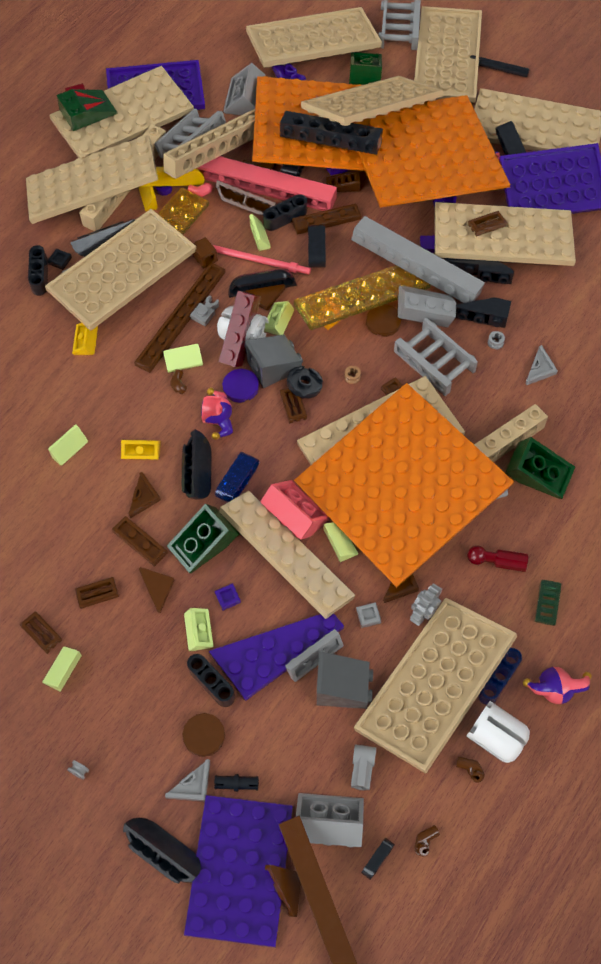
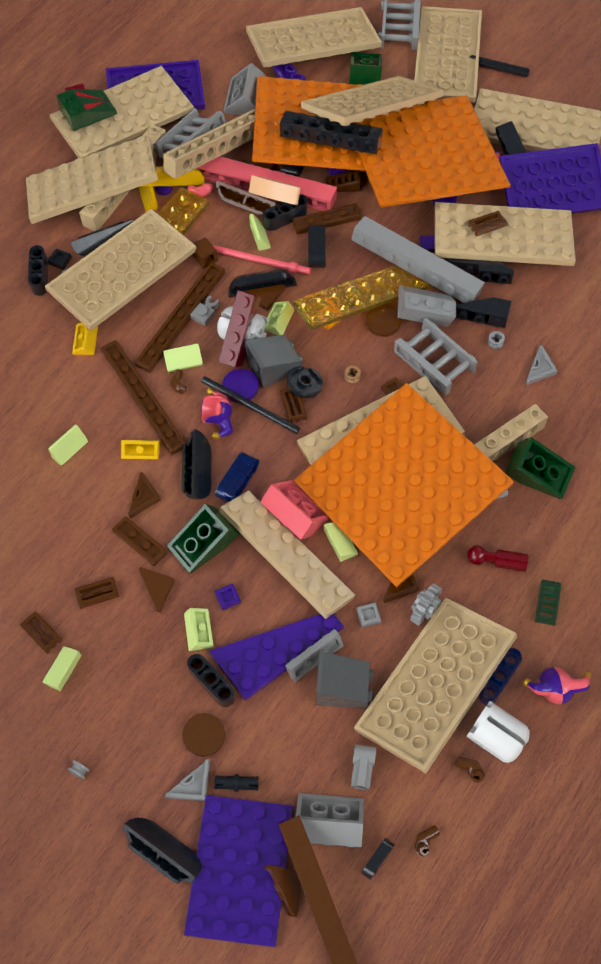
(143, 397): none -> reddish brown tile
(251, 405): none -> black piece
(274, 189): none -> light nougat slope

